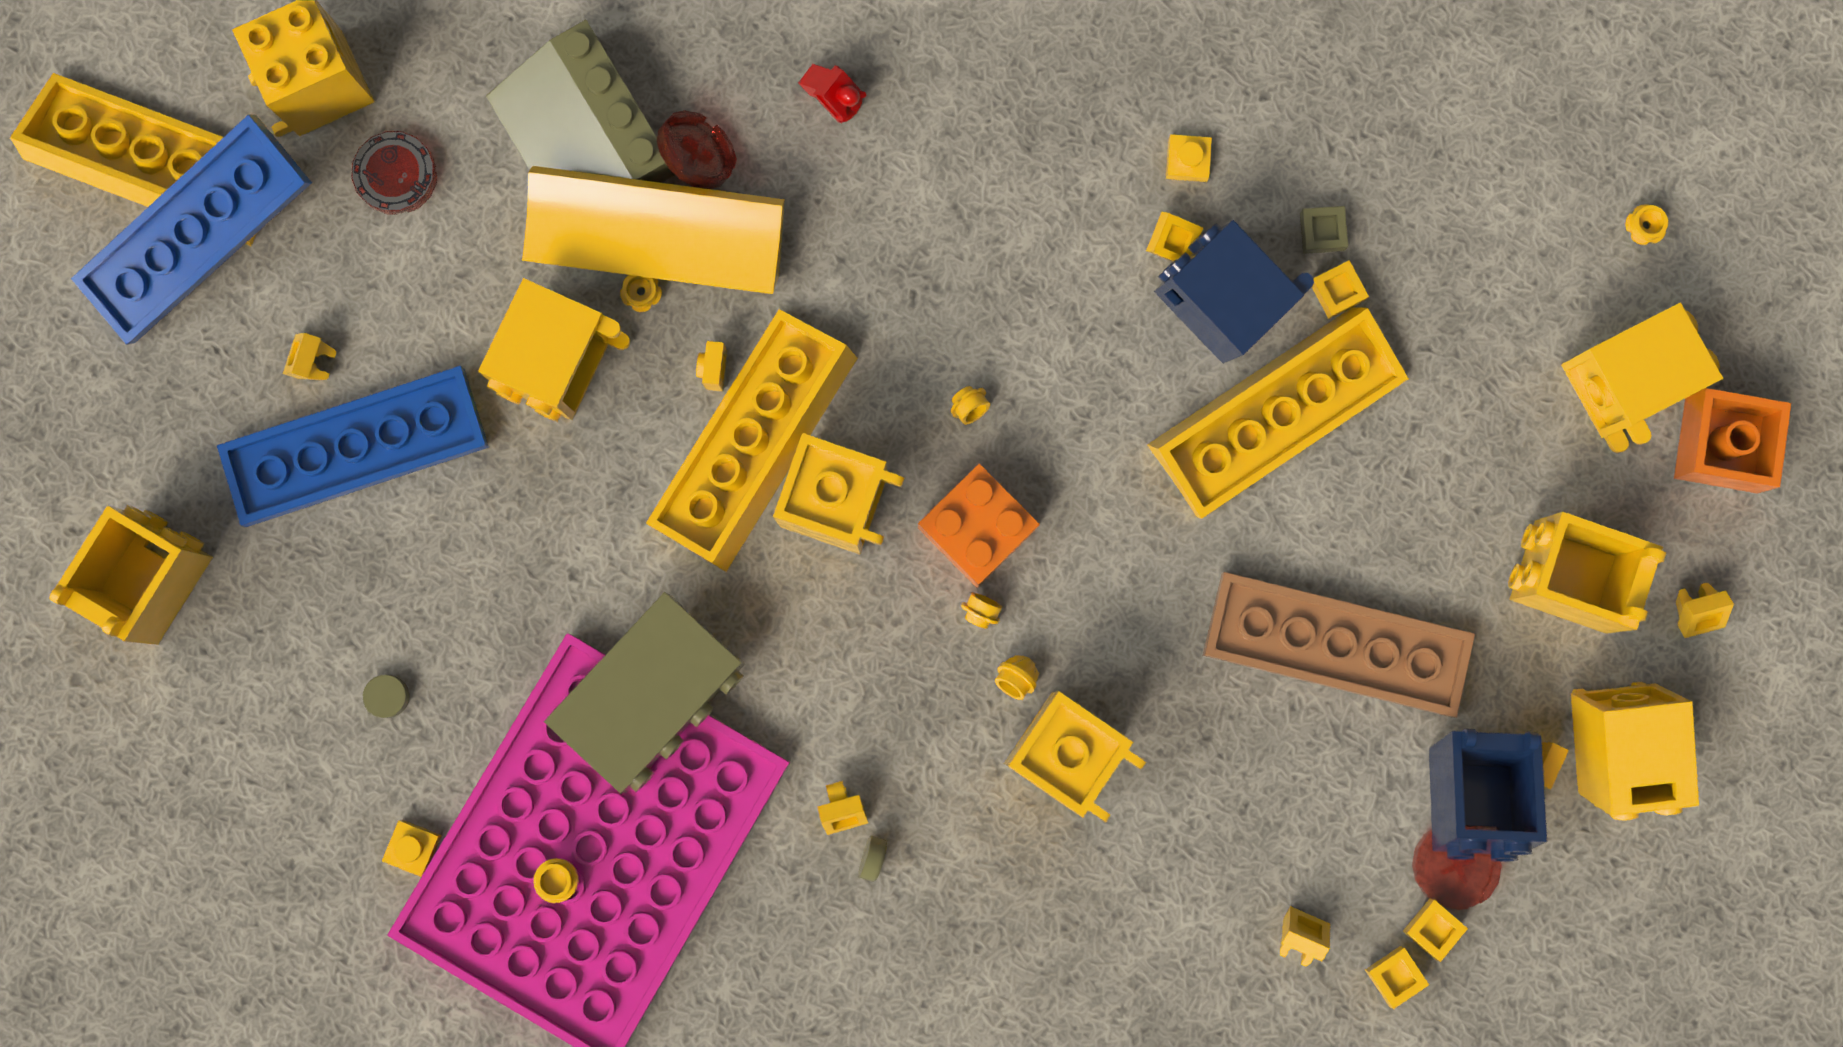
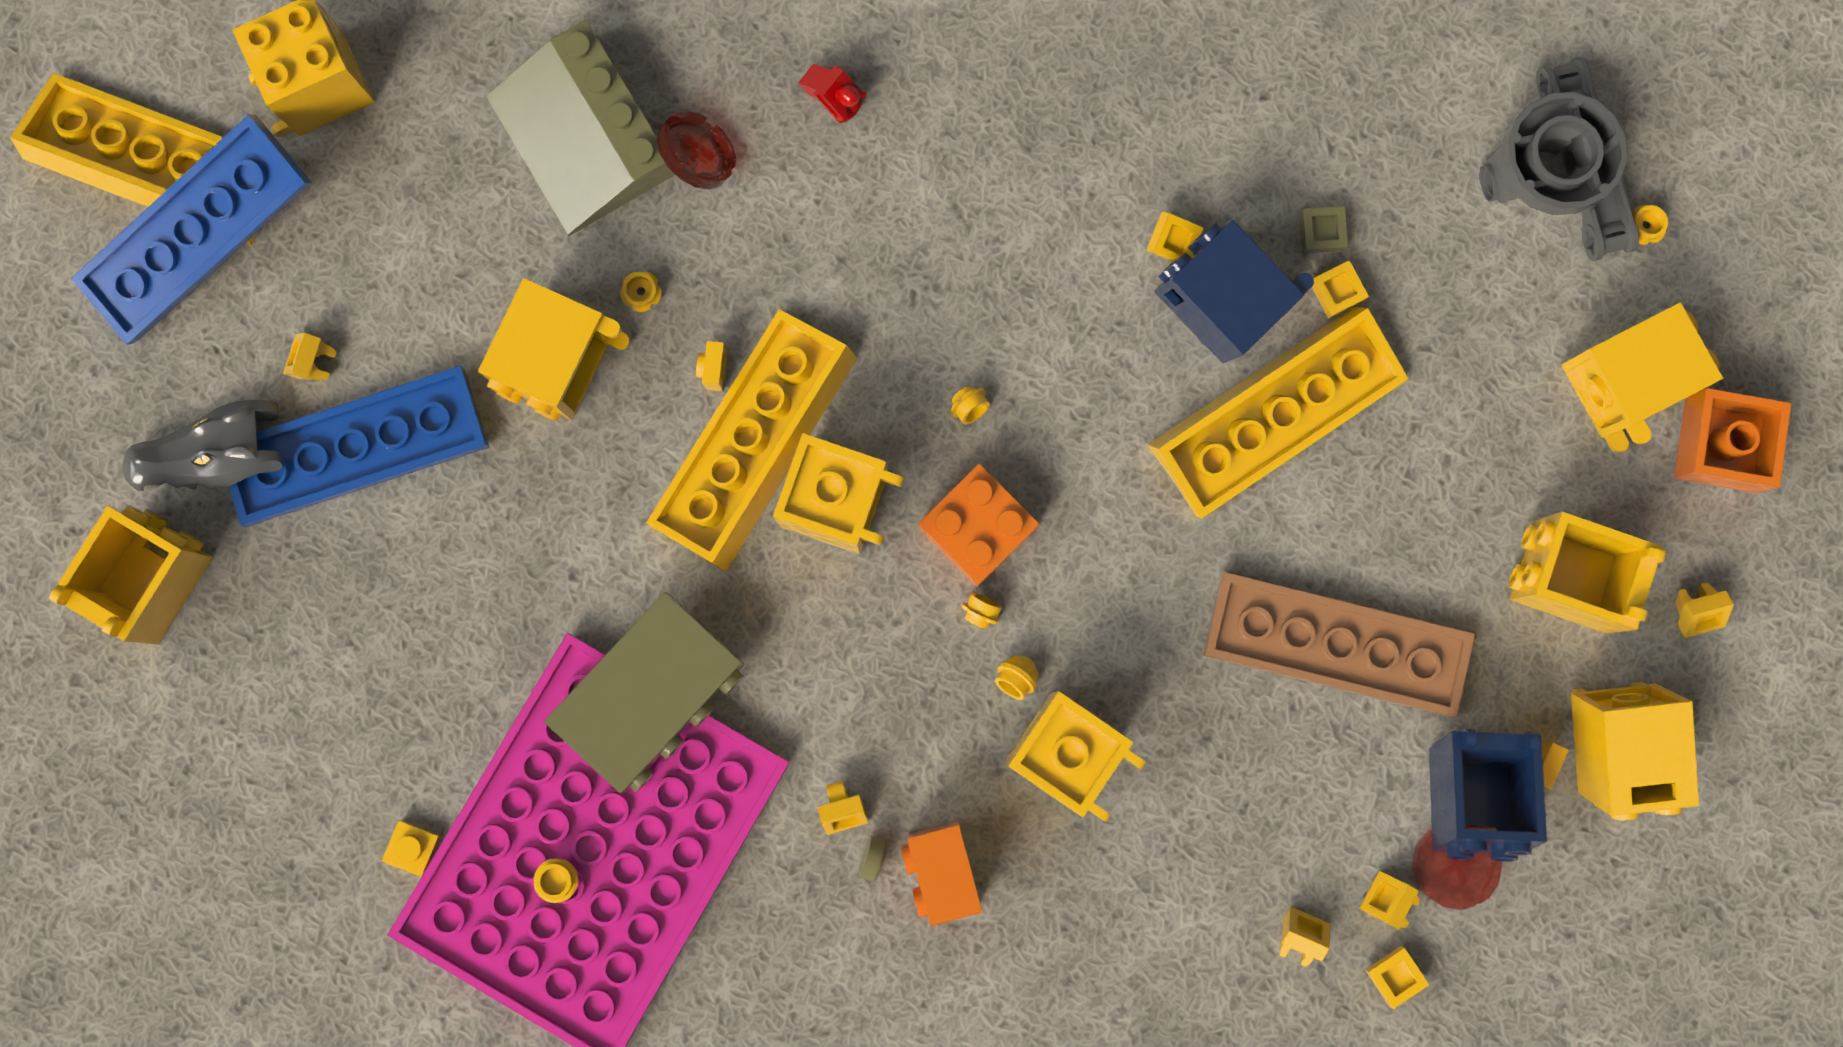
(208, 452): none -> dark grey animal
(386, 696): olive tile -> none
(394, 172): tile -> none
(653, 229): yellow arch -> none
(943, 874): none -> orange brick
(1188, 158): yellow plate -> none
(1390, 900): none -> yellow tile
(1435, 929): yellow plate -> none
(1593, 155): none -> dark grey piece

